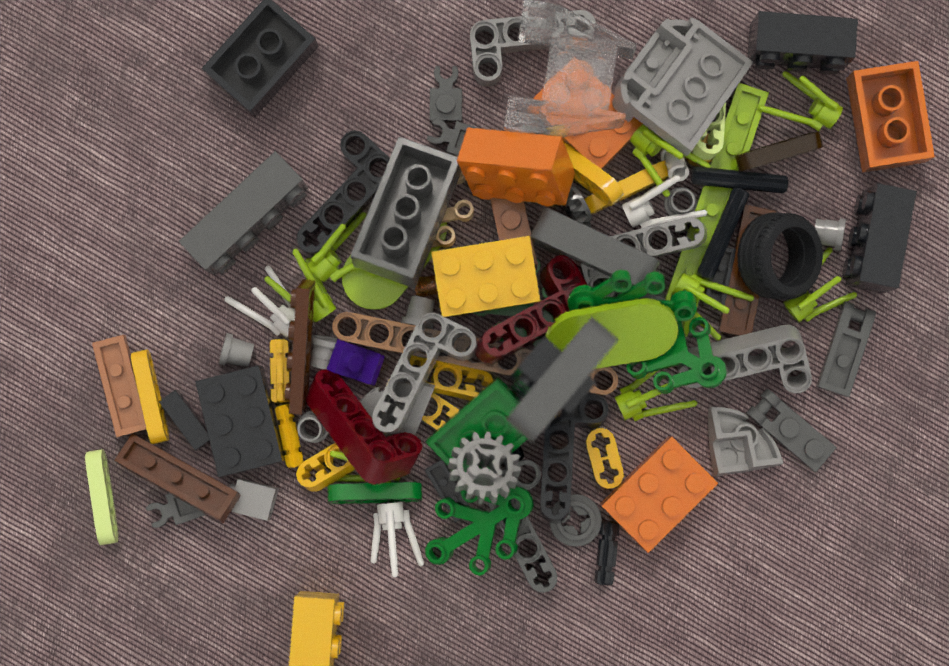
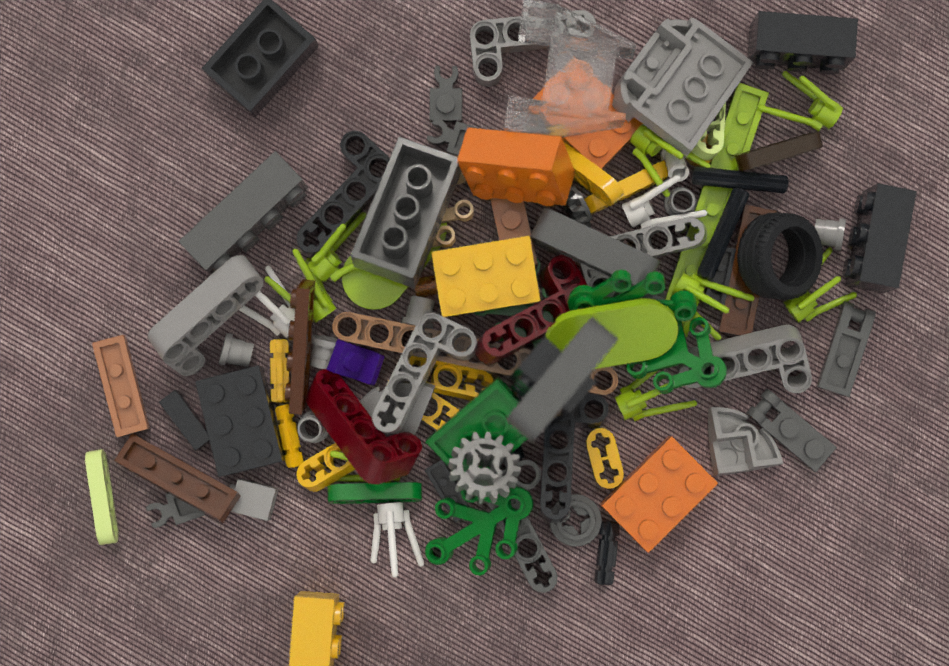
(150, 396): yellow beam -> none
(203, 313): none -> light grey beam
(890, 116): orange brick -> none

